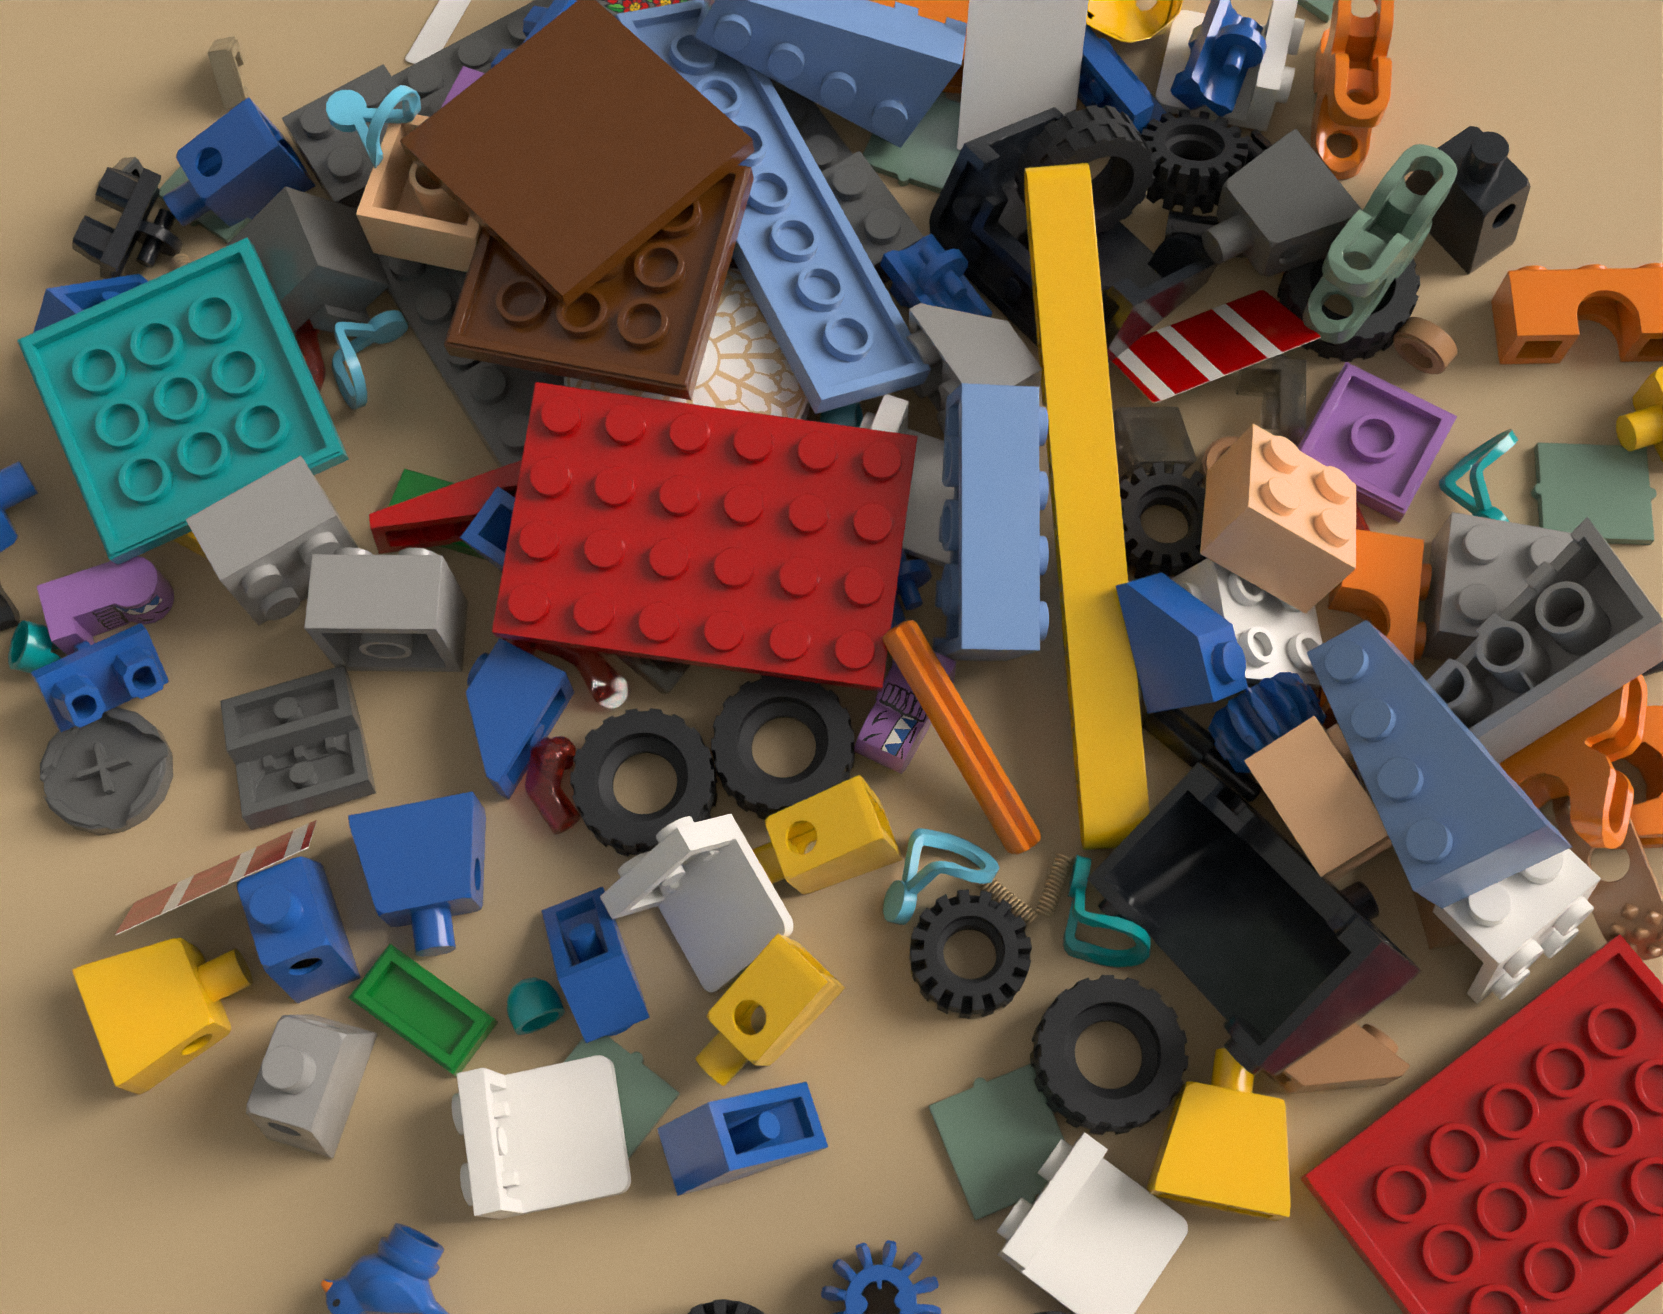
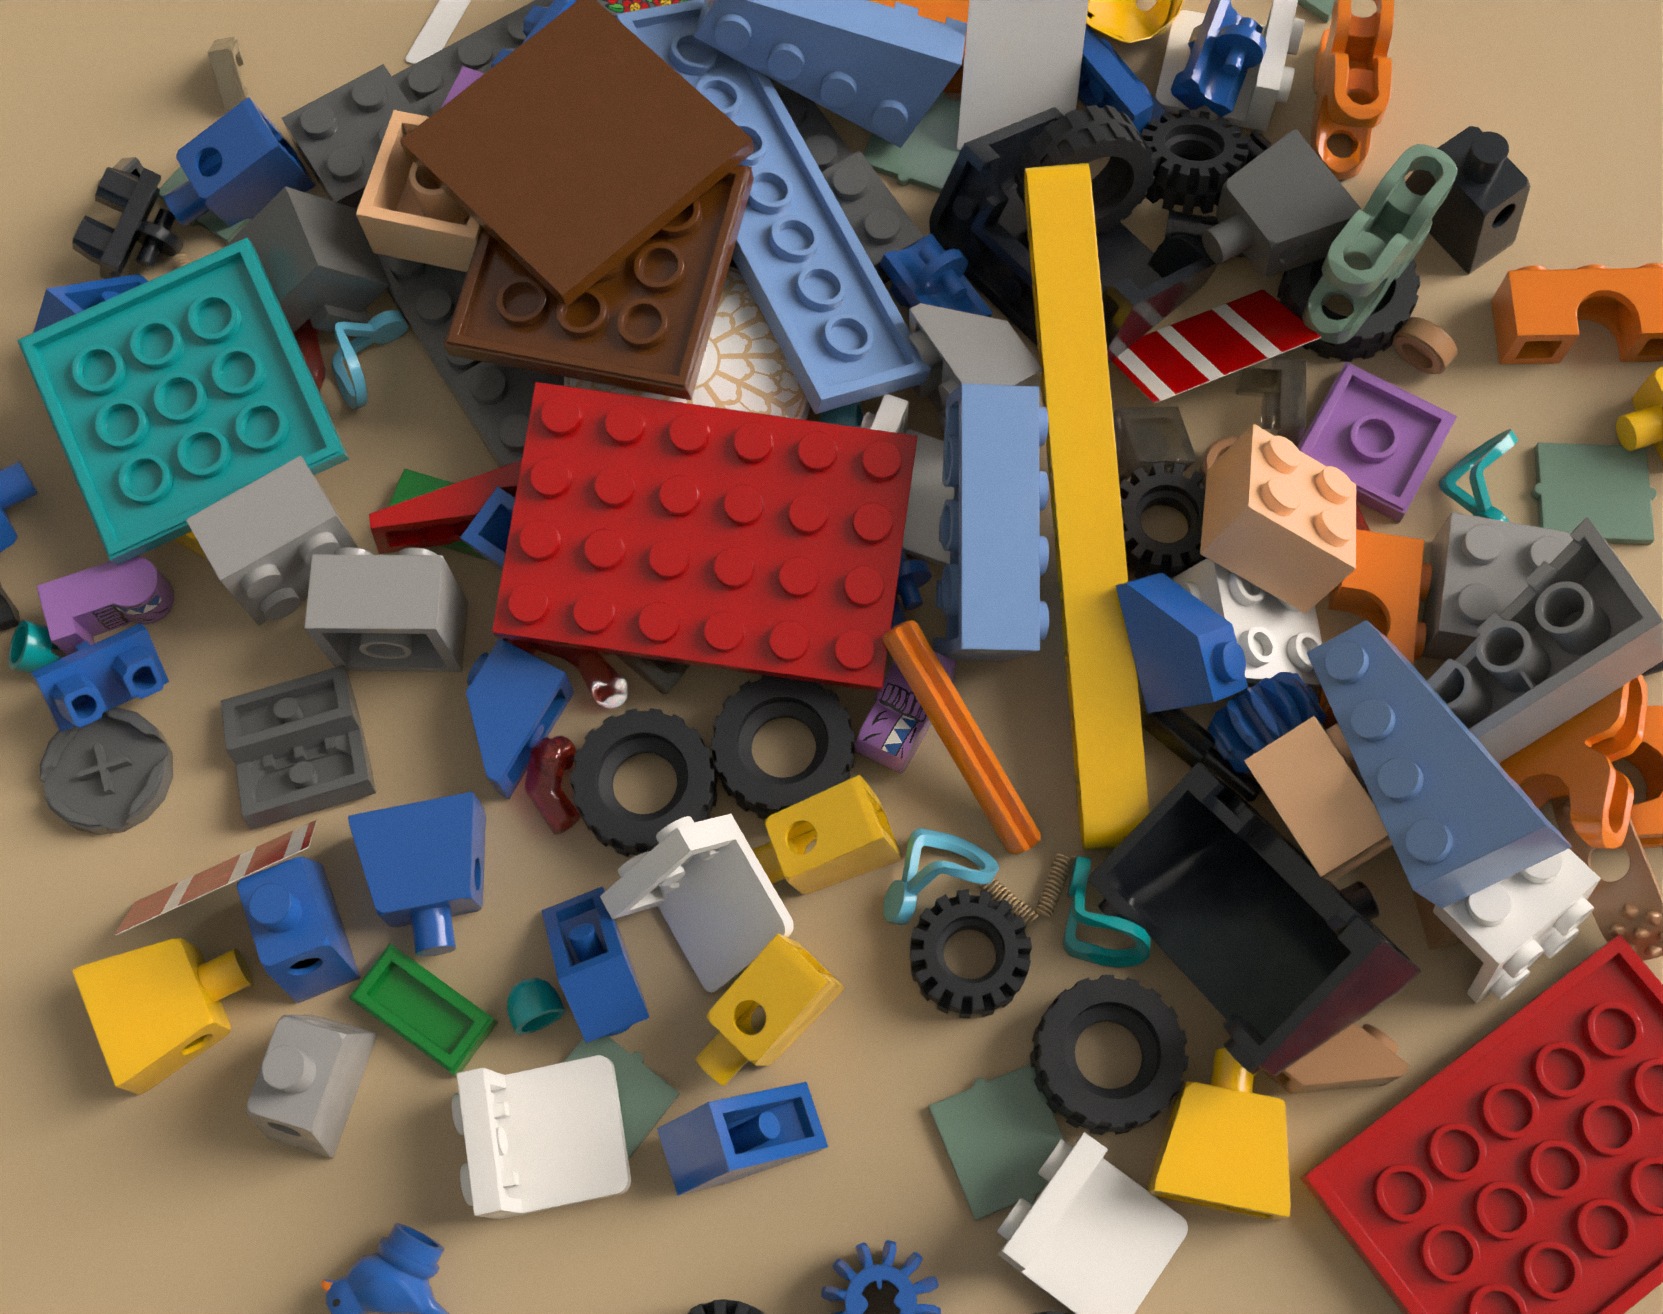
(349, 113): medium azure piece -> none

